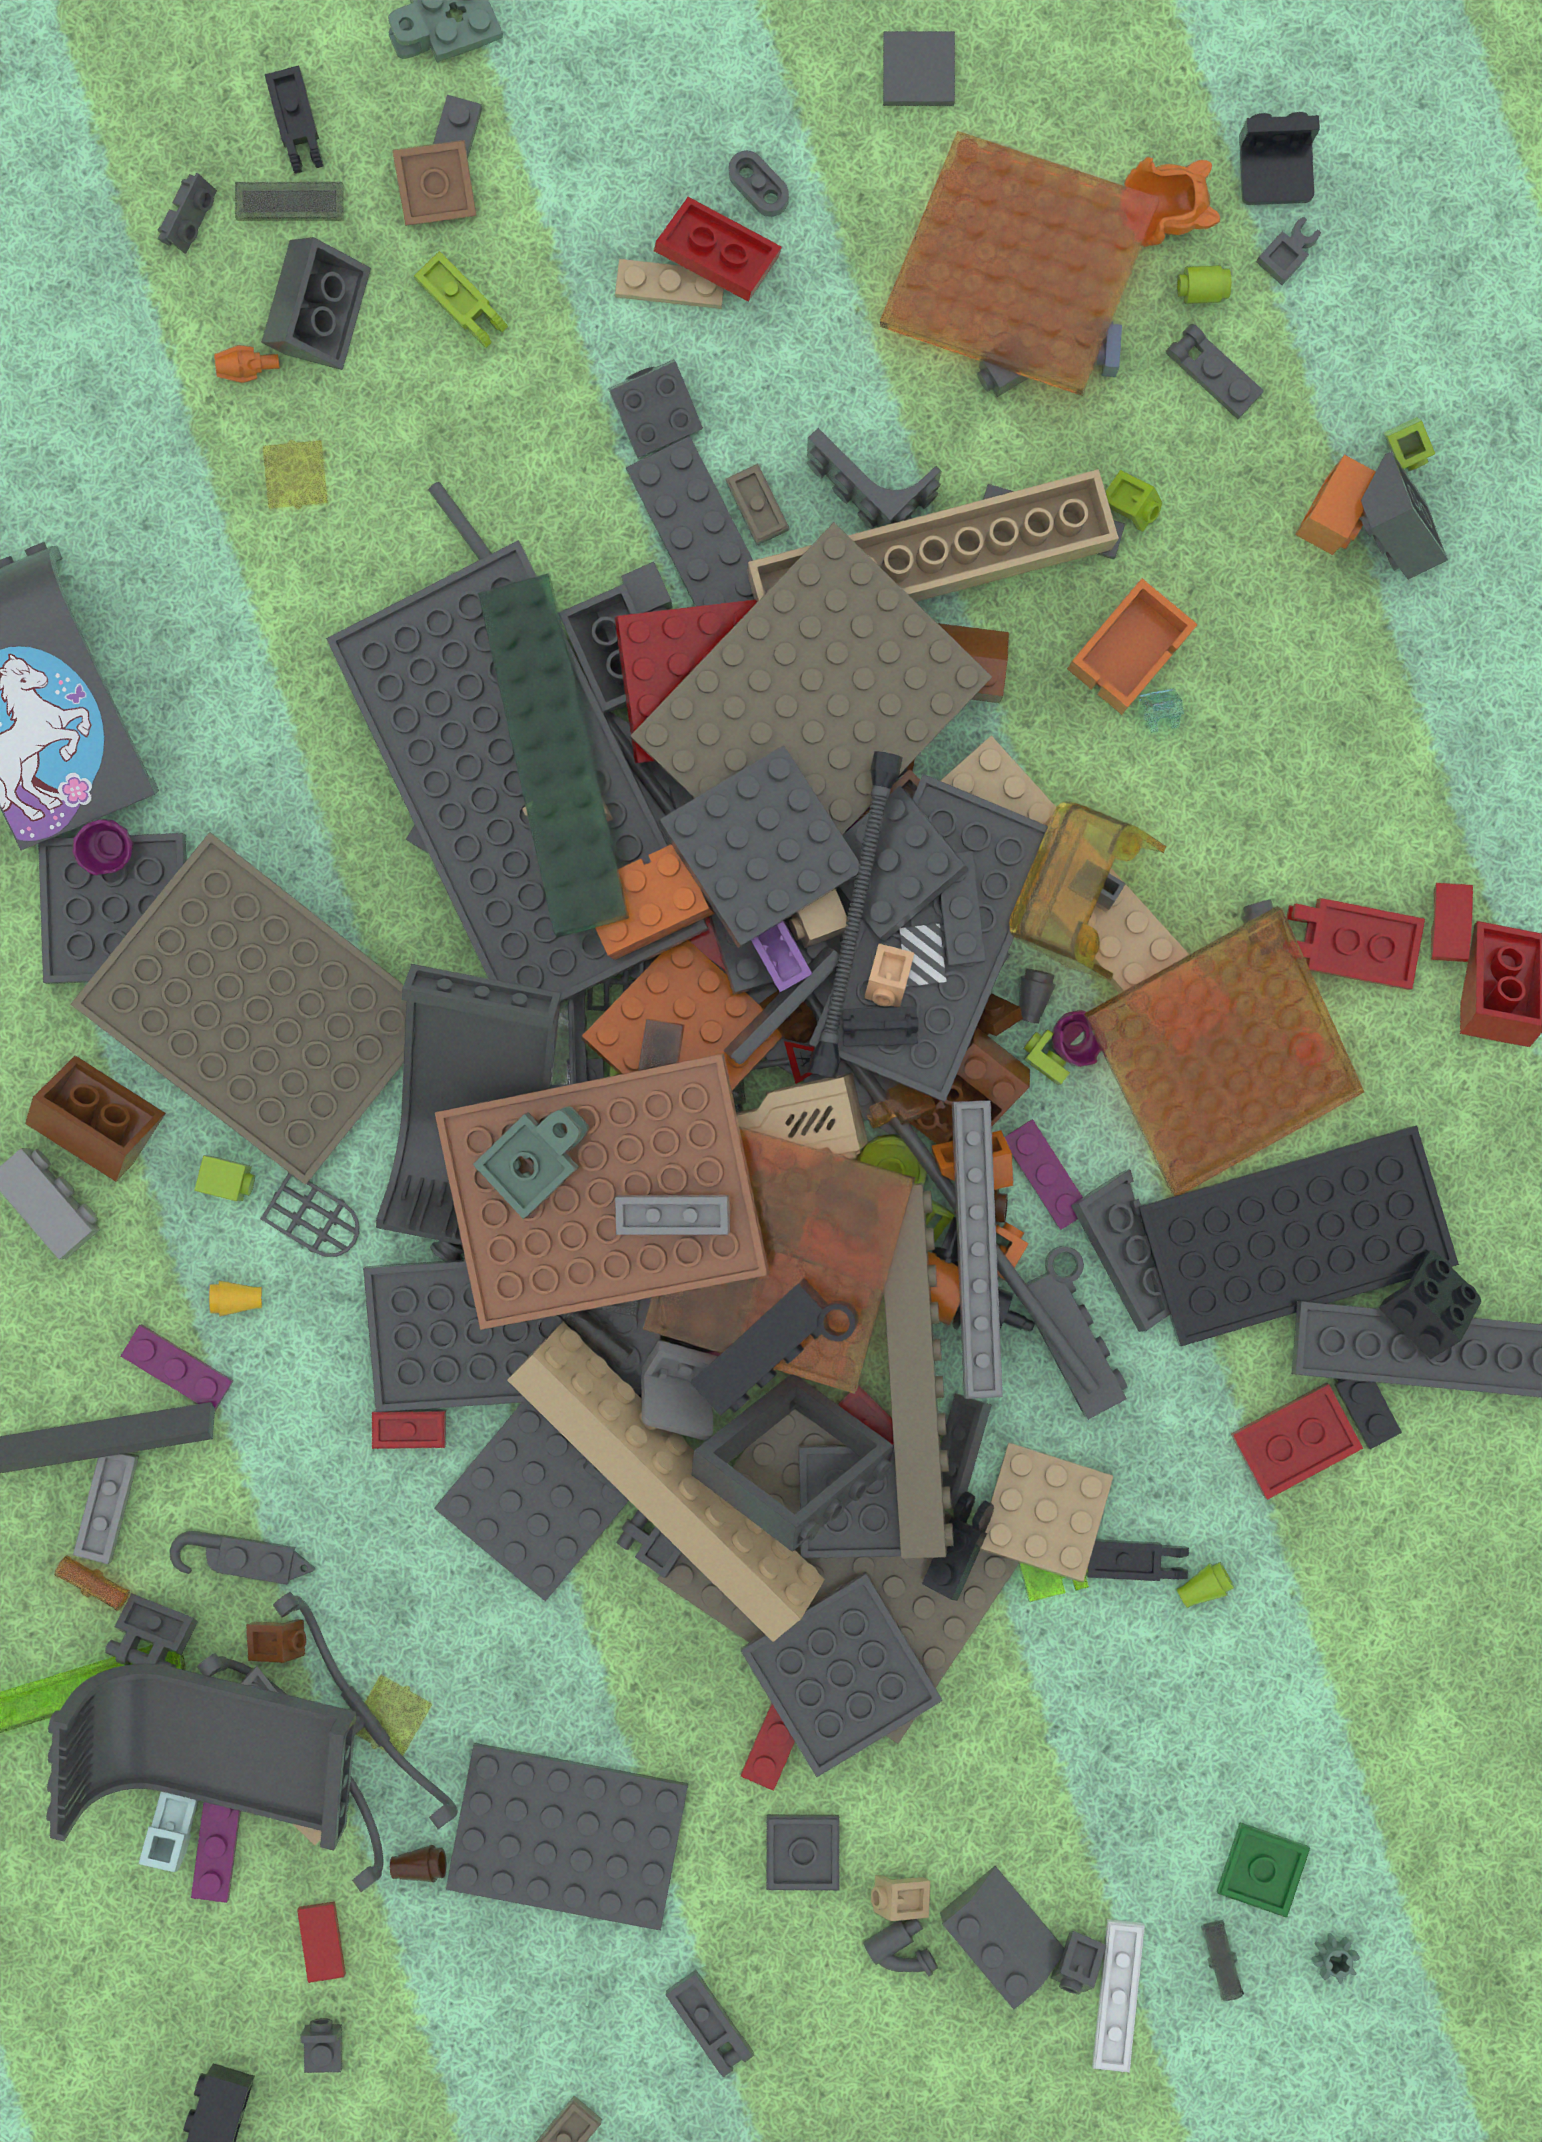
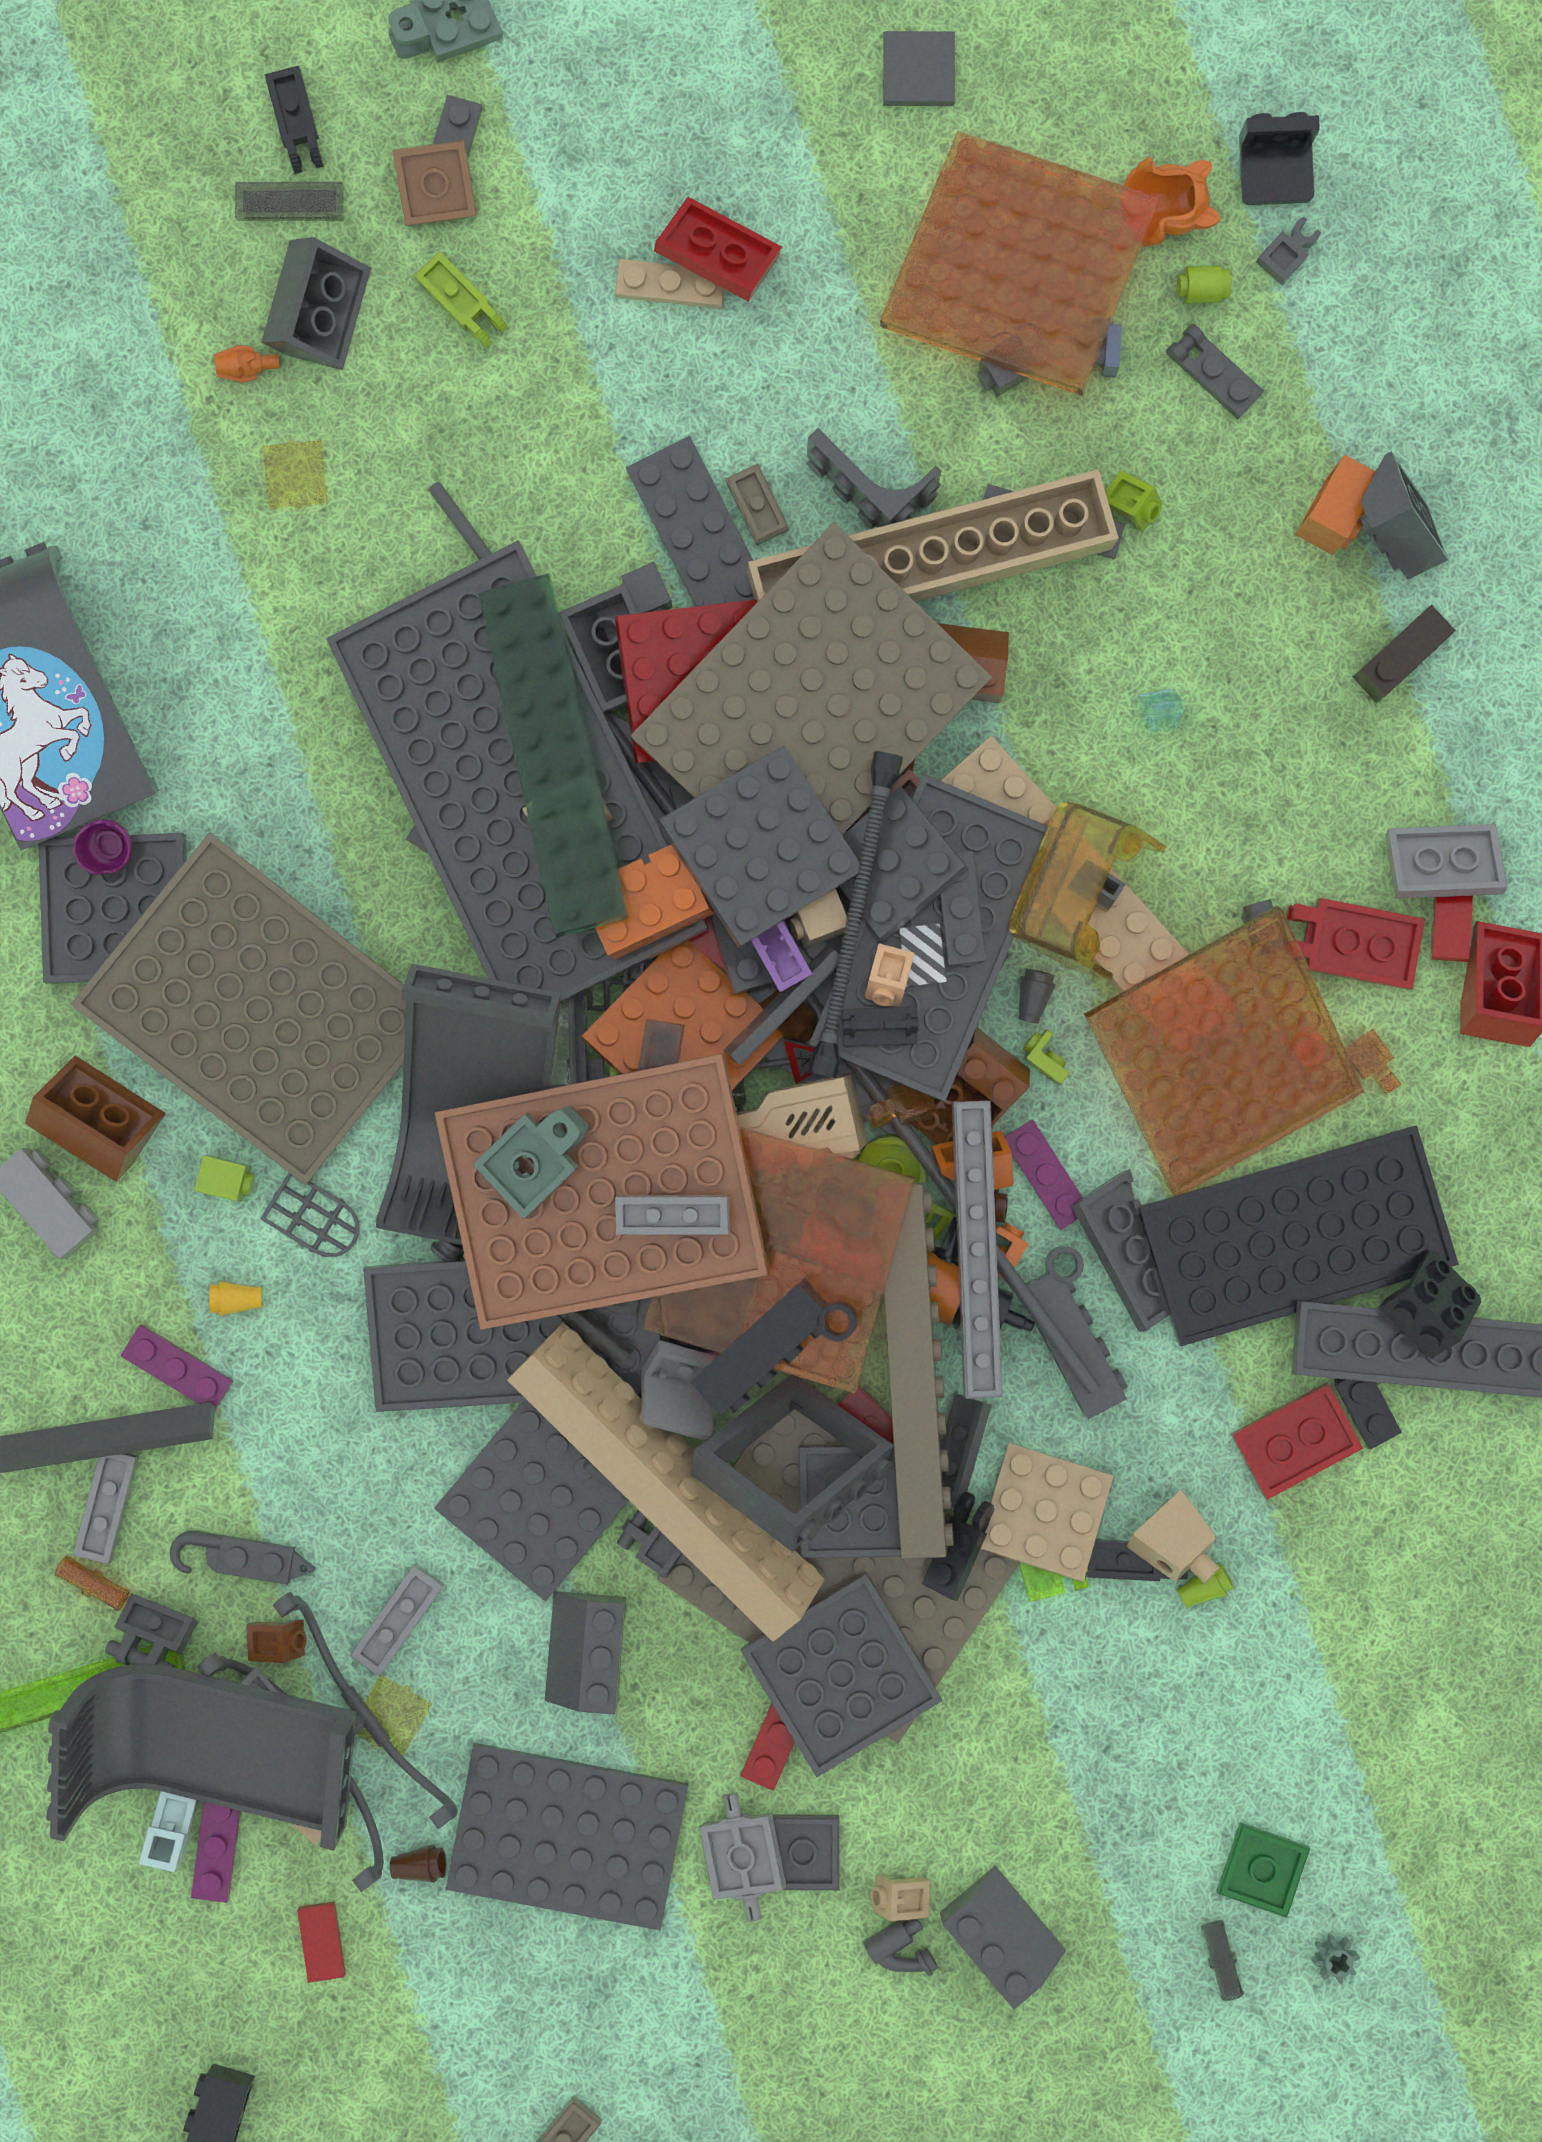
(194, 200): dark grey hinge -> none
(322, 2046): dark grey bracket -> none
(397, 1620): none -> light grey plate
(409, 1429): red plate -> none
(585, 1651): none -> dark grey slope
(655, 407): dark grey plate -> none
(708, 2022): dark grey plate -> none
(742, 1856): none -> light grey plate
(759, 184): dark grey plate -> none
(998, 1016): reddish brown bracket -> none
(1066, 1031): magenta hair -> none
(1079, 1963): dark grey bracket -> none
(1118, 1995): white tile -> none
(1132, 646): orange piece -> none
(1176, 1540): none -> tan torso
(1370, 1057): none -> clear orange plate
(1404, 654): none -> dark brown slope
(1410, 444): lime brick -> none
(1446, 861): none -> light grey plate

